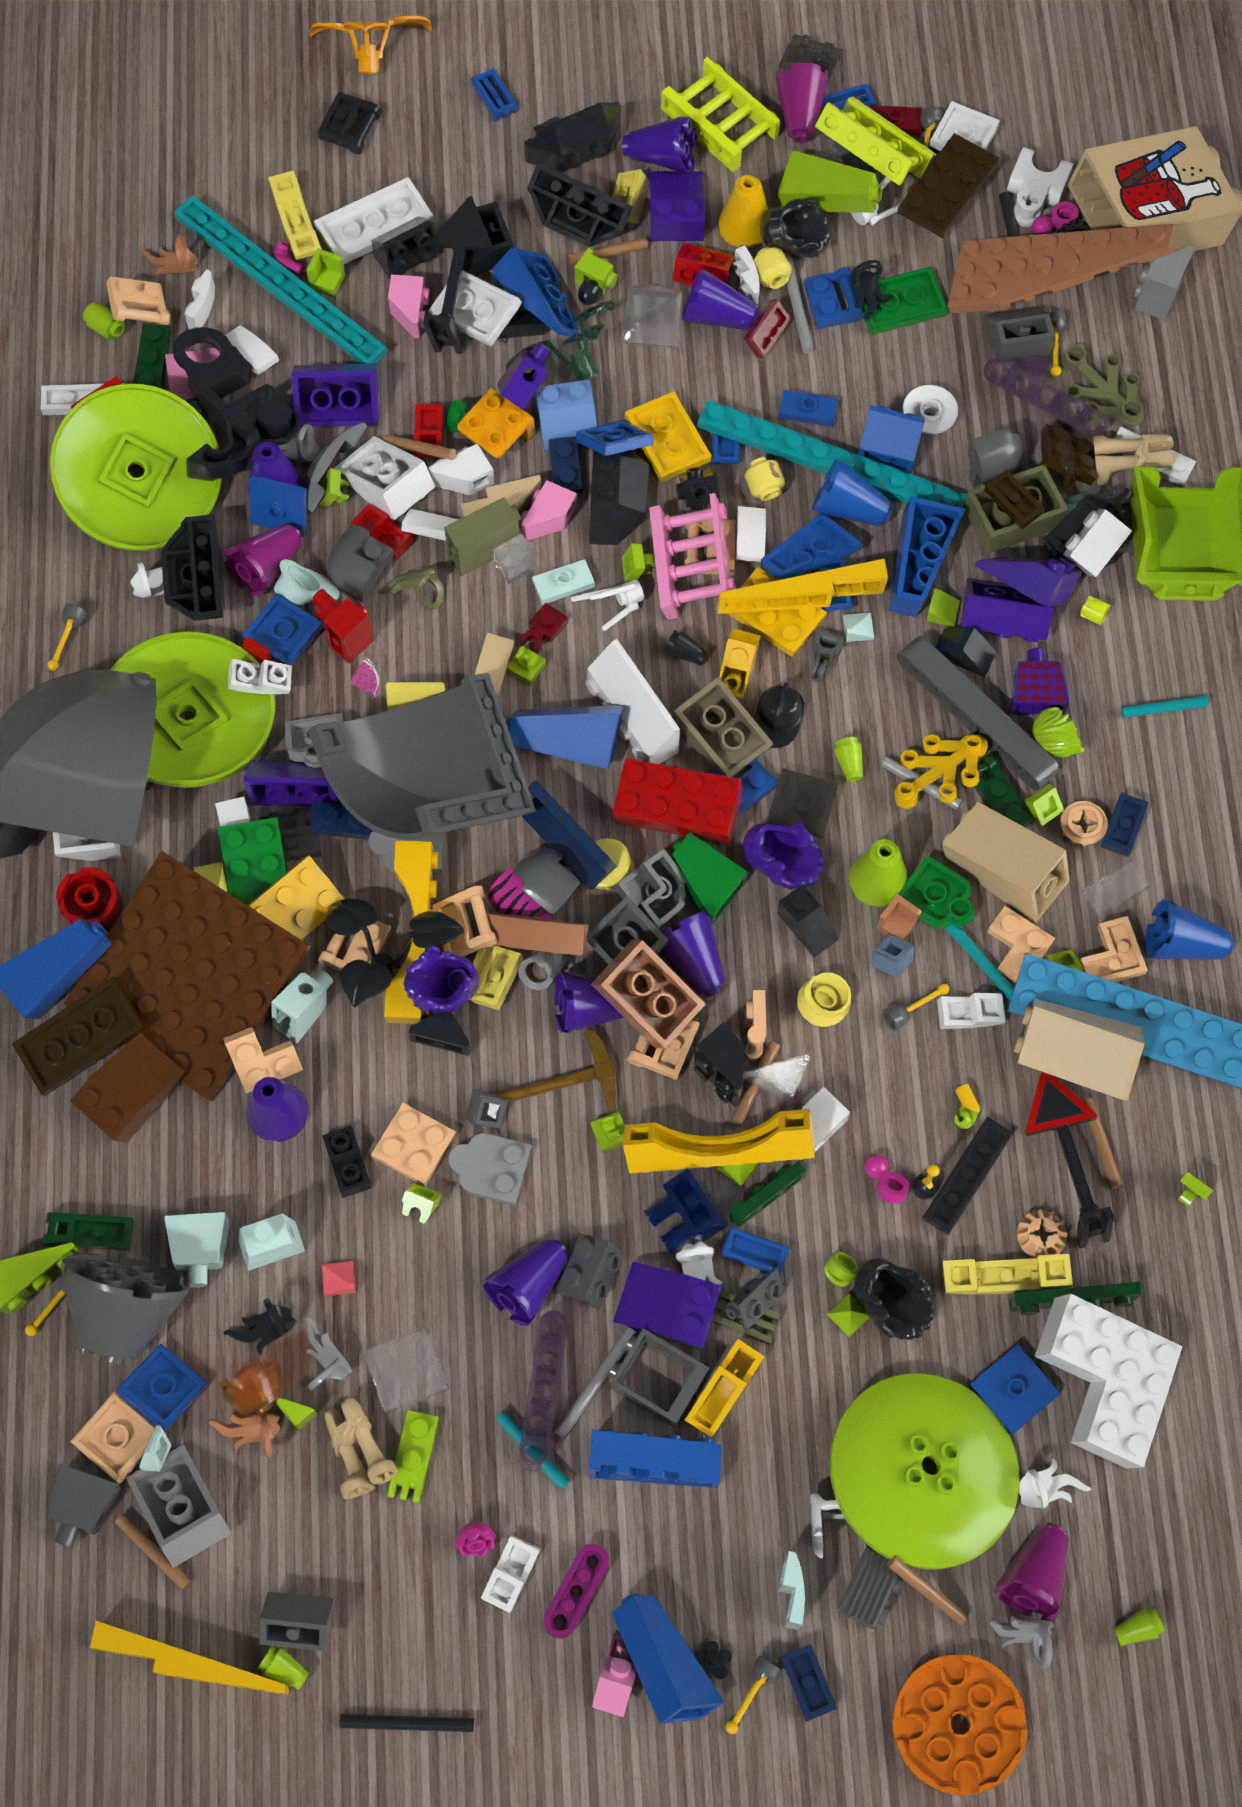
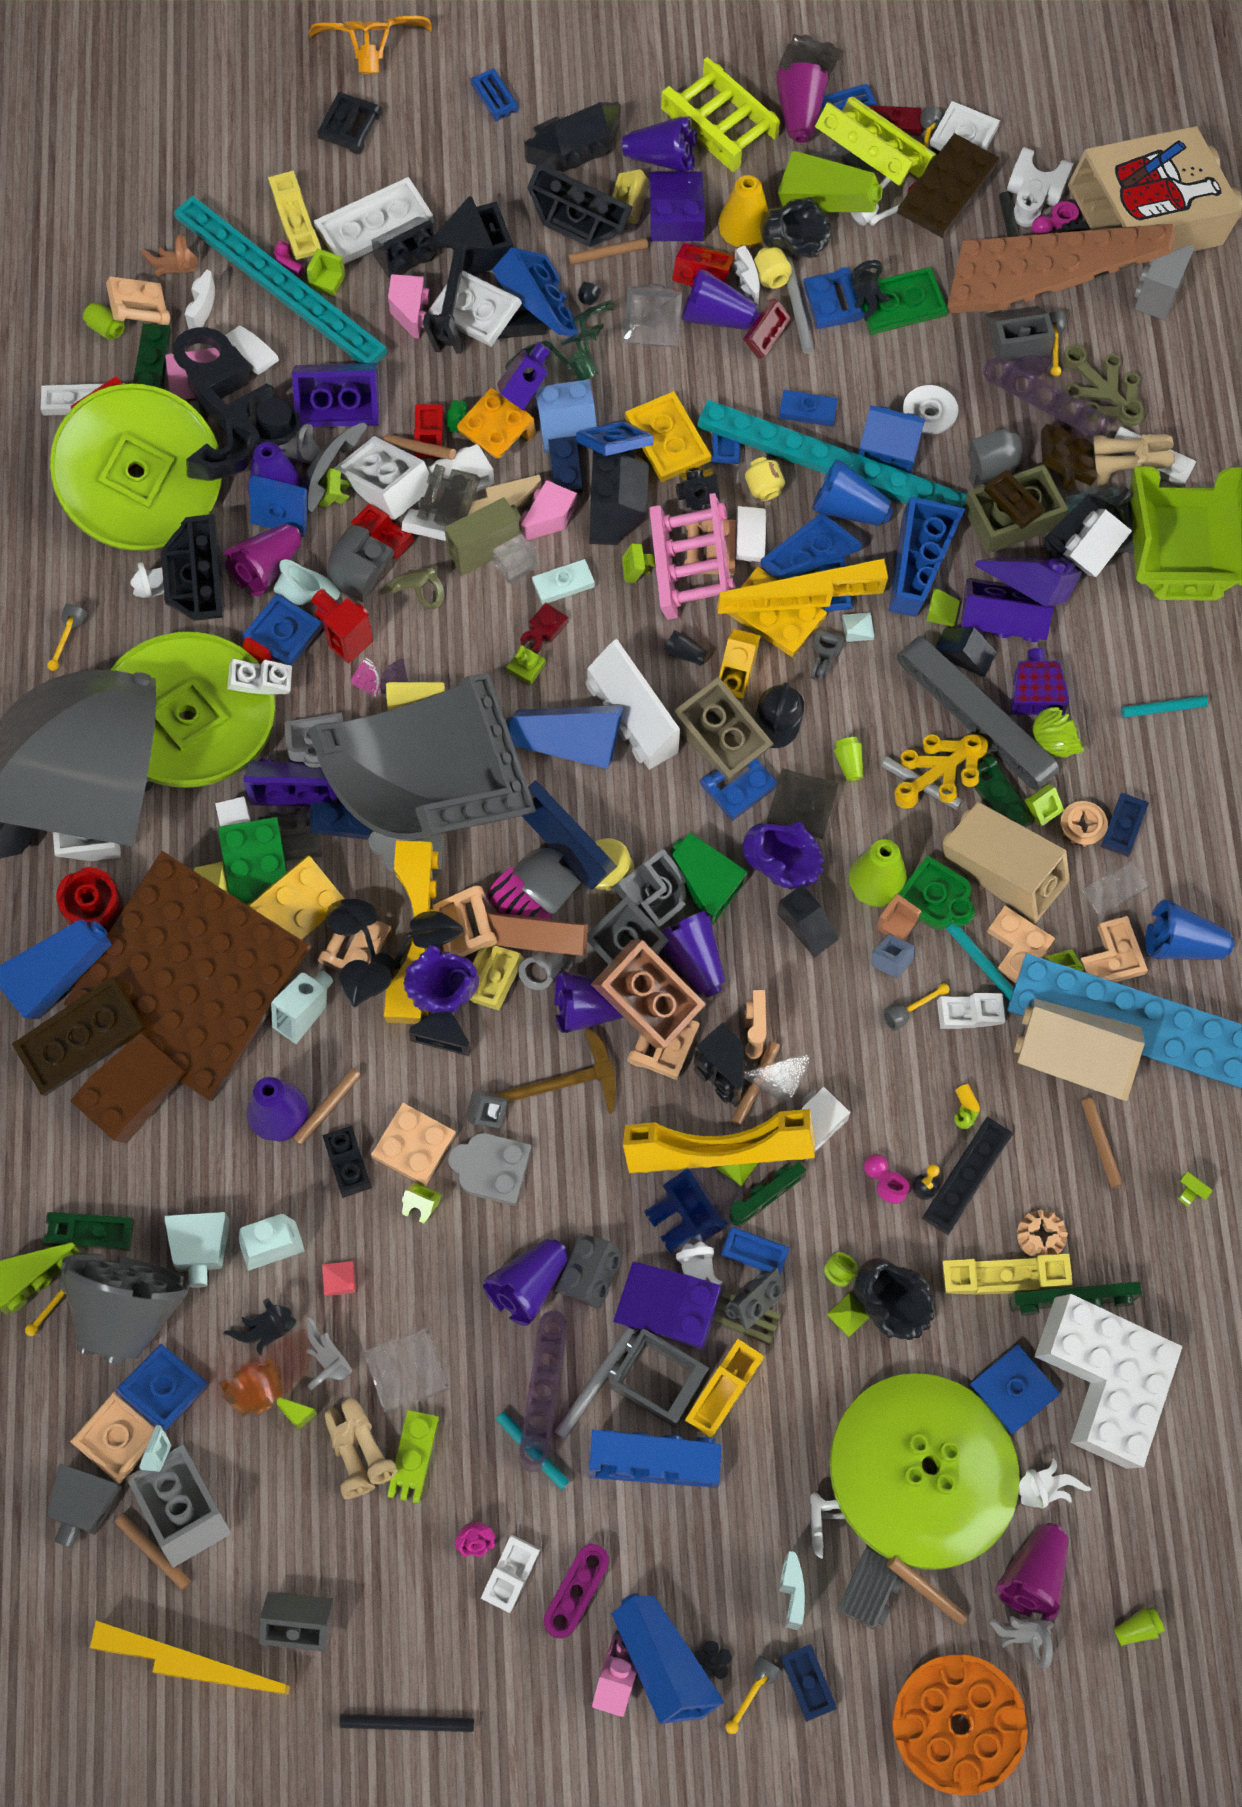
(250, 1429): nougat piece -> none
(254, 1064): light nougat plate -> none
(283, 1668): lime cone -> none
(326, 1106): none -> medium nougat bar
(393, 673): none -> clear purple tile
(456, 498): none -> clear smoke plate
(495, 658): tan slope -> none
(595, 271): lime brick -> none
(608, 1131): lime tile -> none
(626, 594): white plant -> none
(678, 801): red brick -> none
(824, 999): light yellow piece -> none
(1057, 1110): black piece -> none
(1095, 610): neon yellow hose -> none

